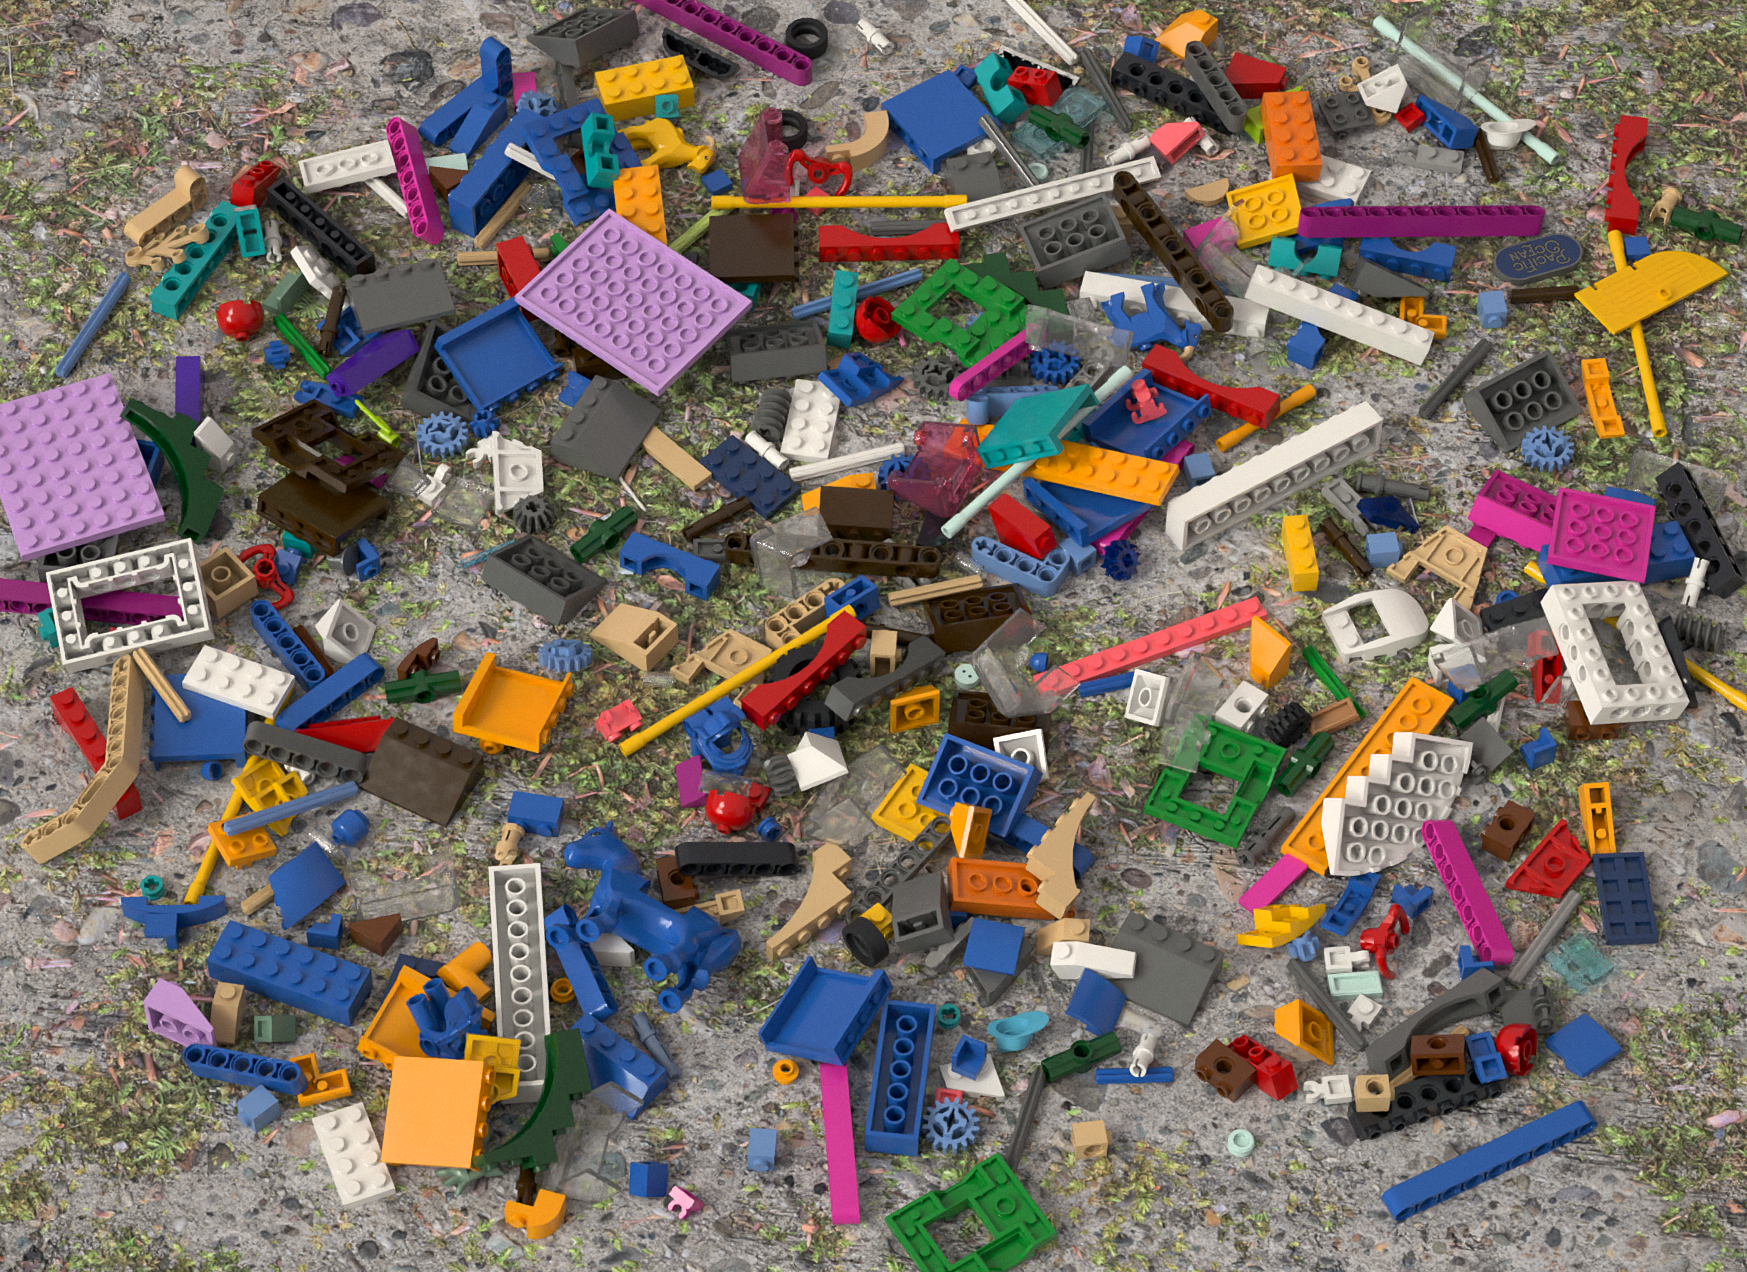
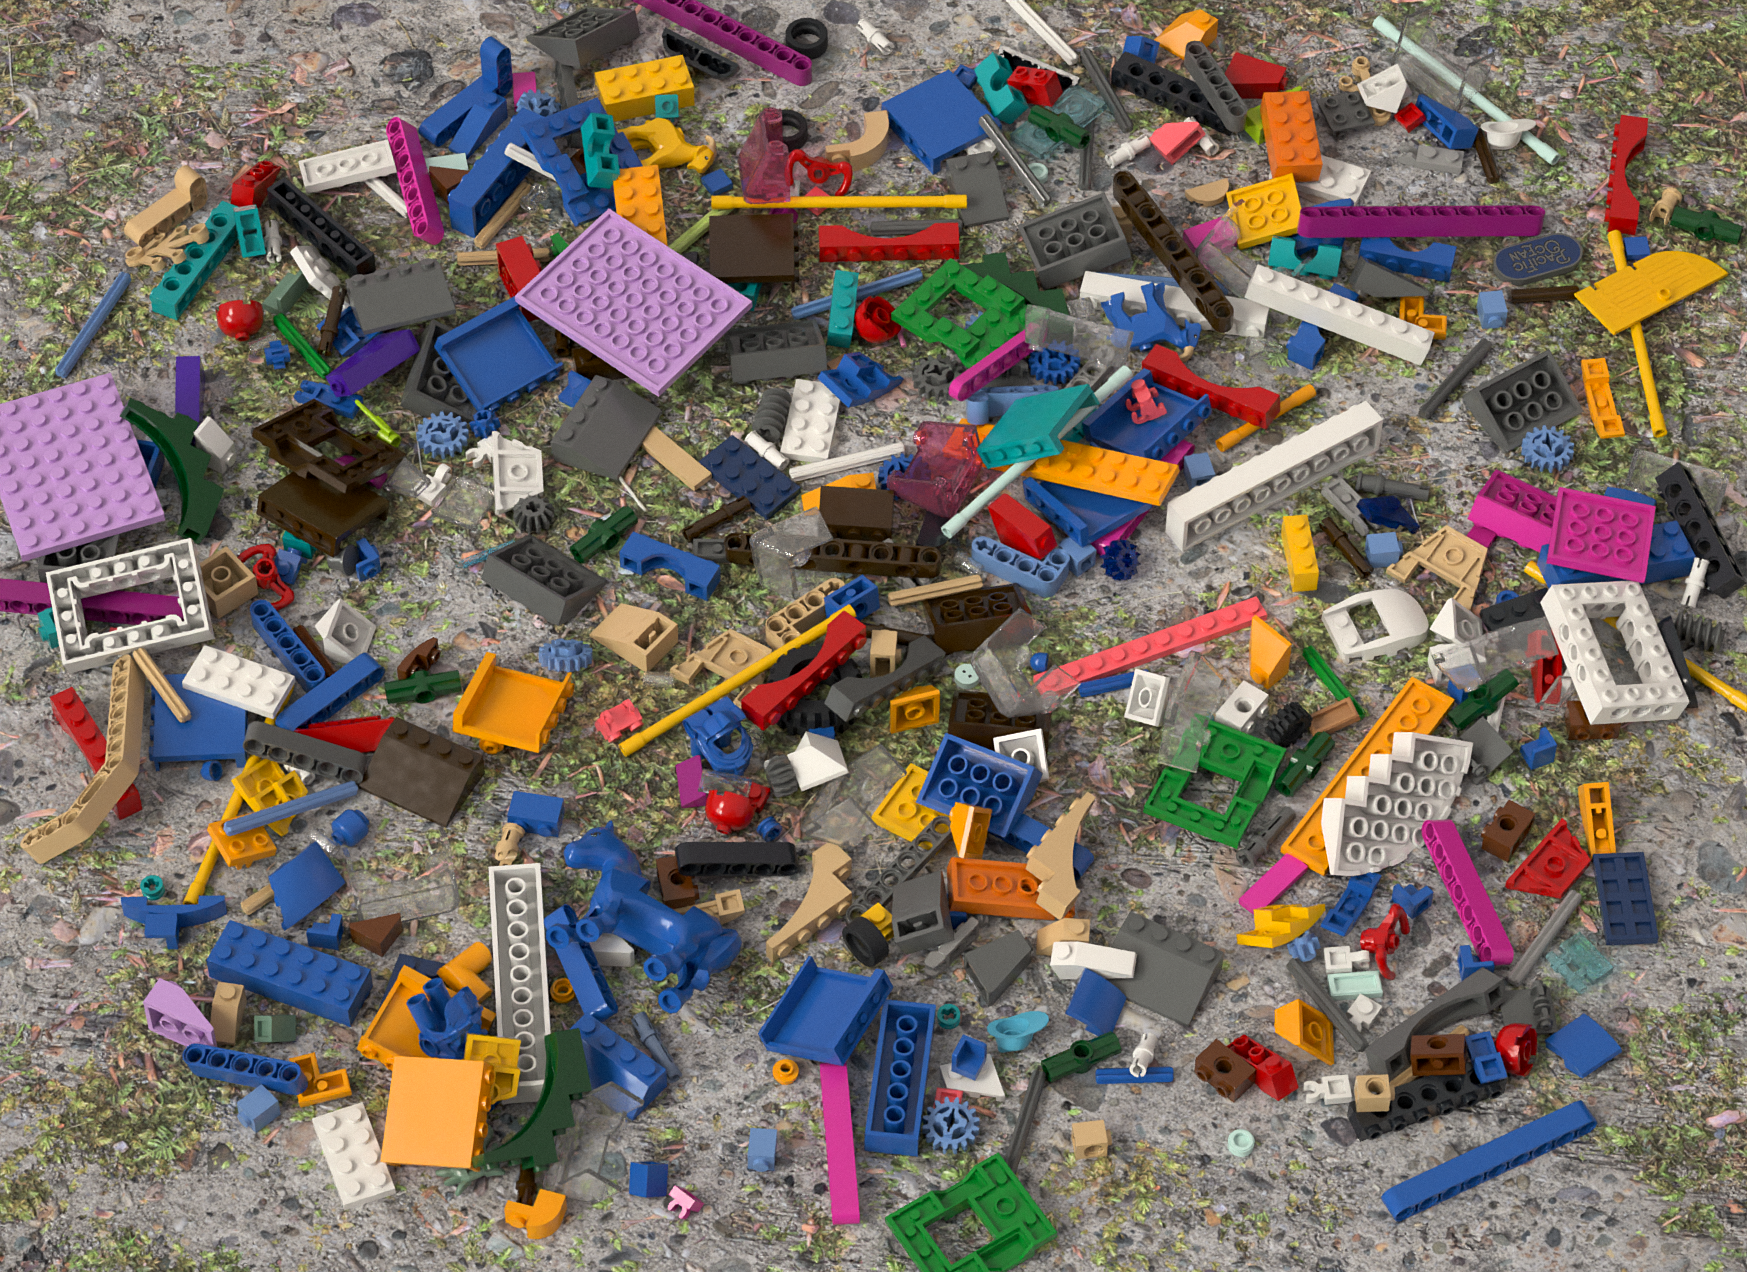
(993, 946): blue slope -> none
(1046, 195): white plate -> none

